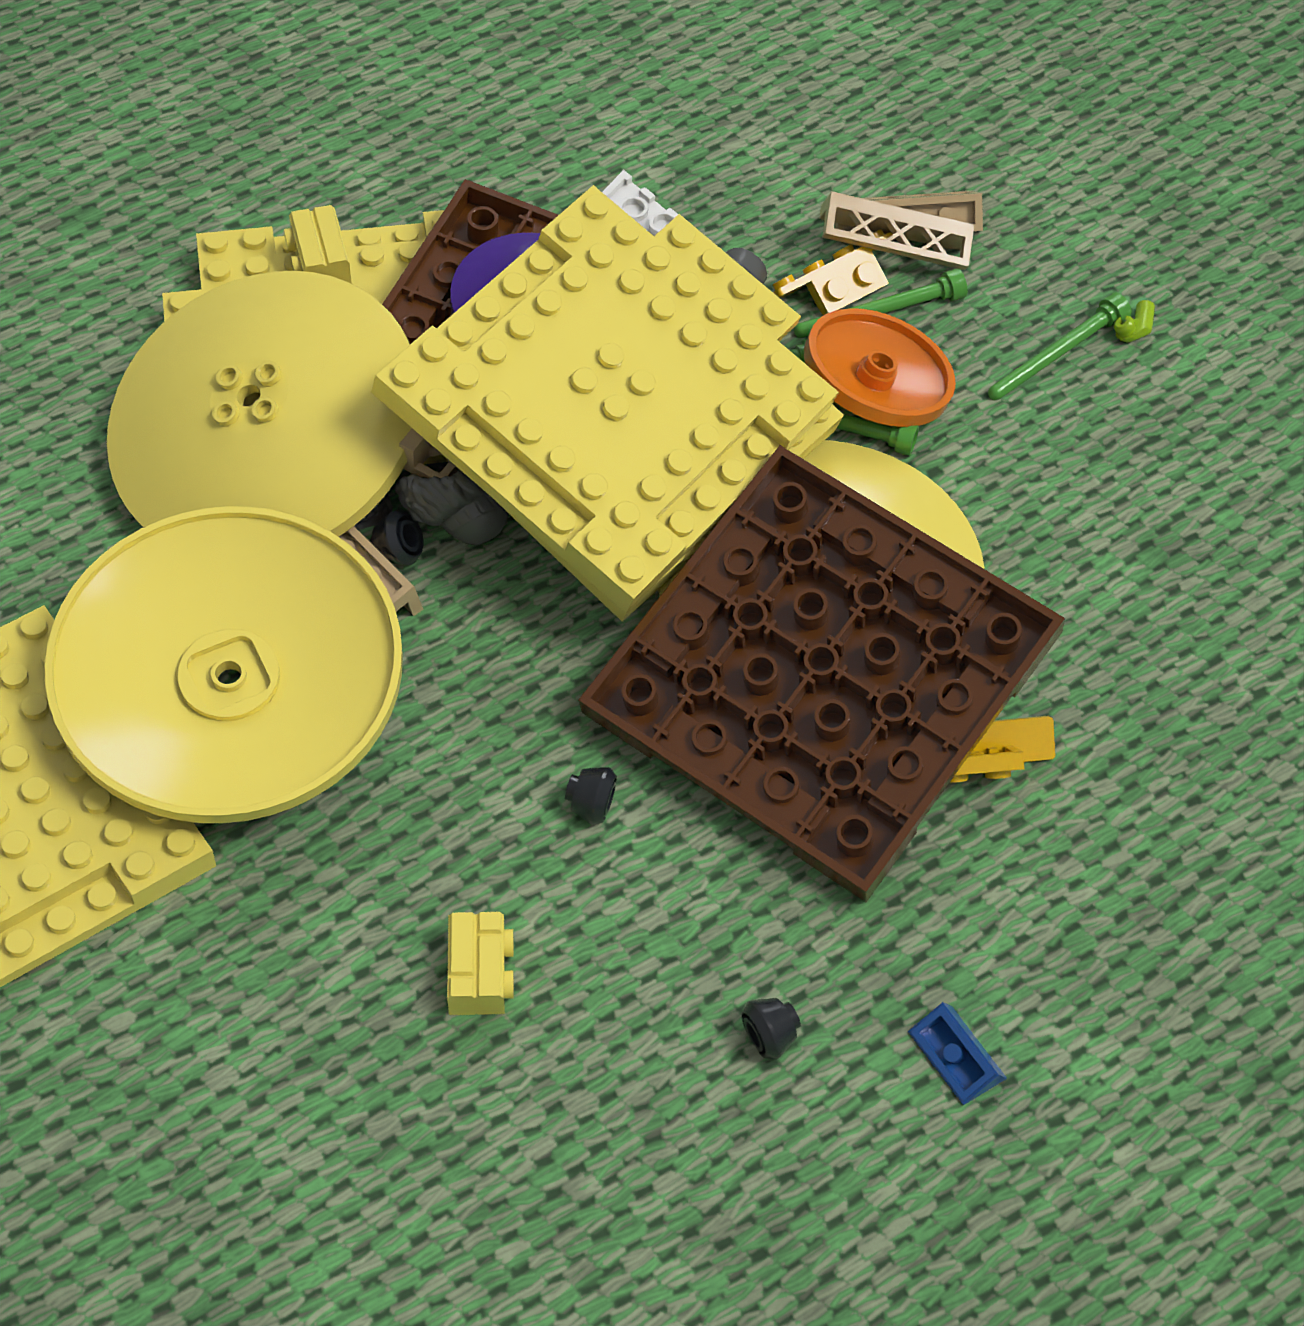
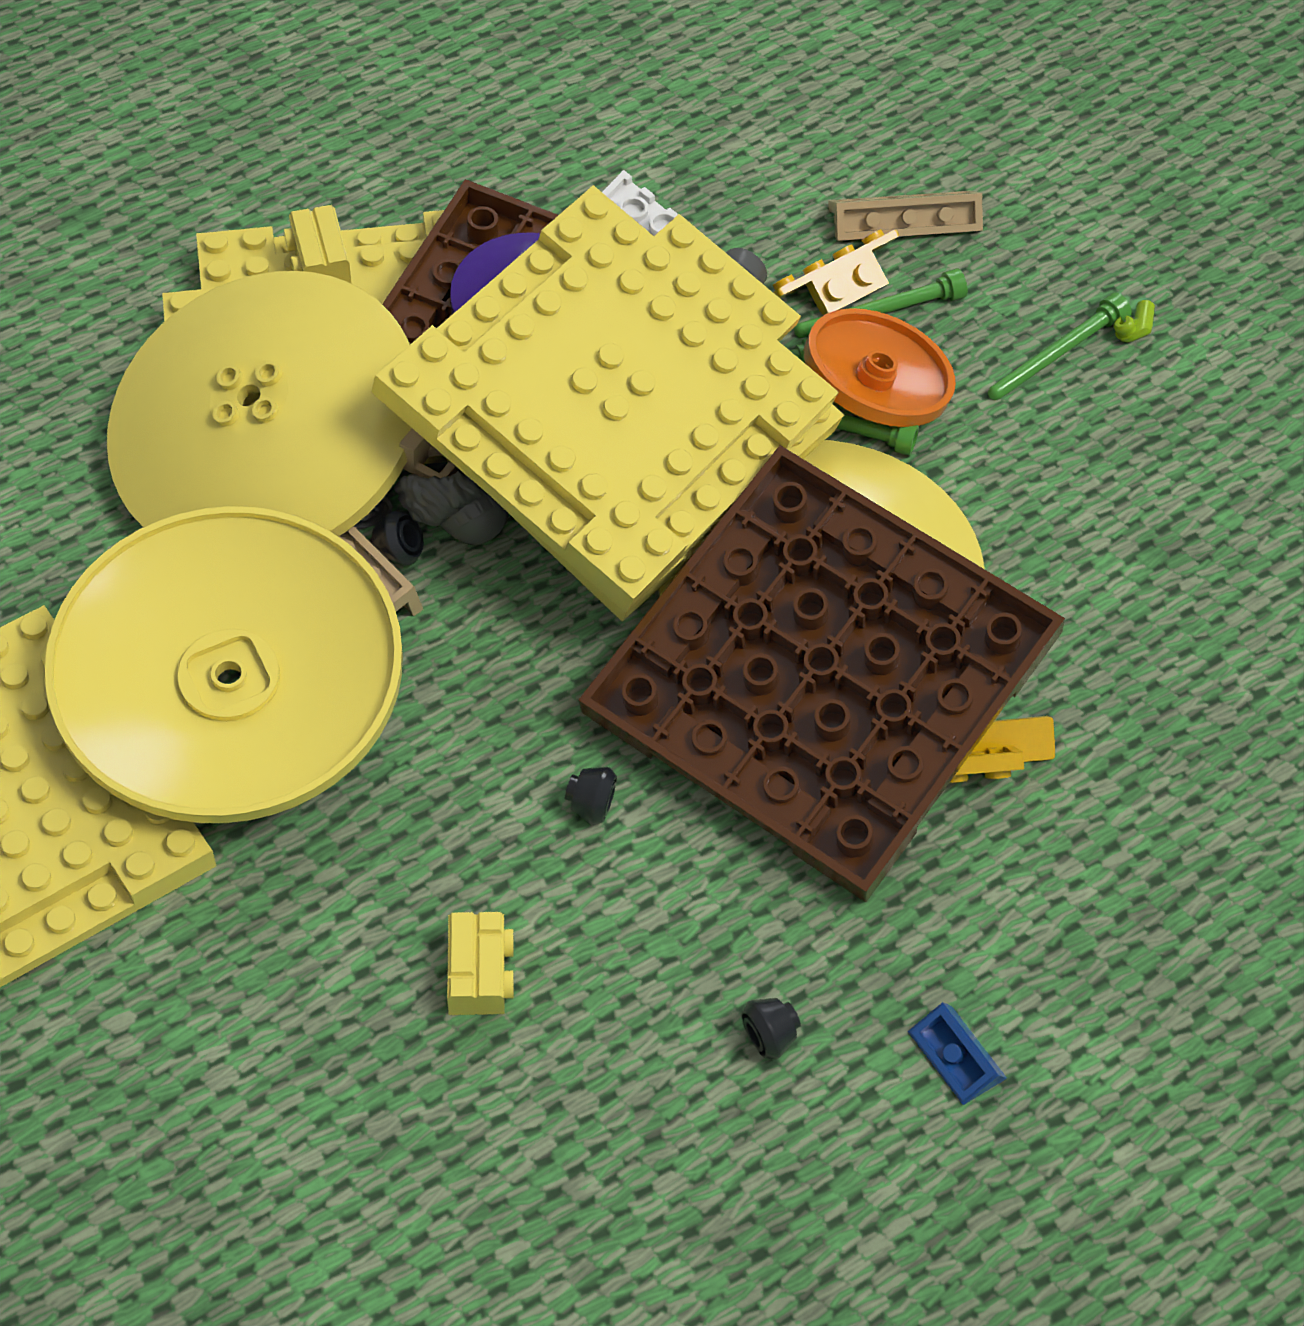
(903, 224): tan fence -> none

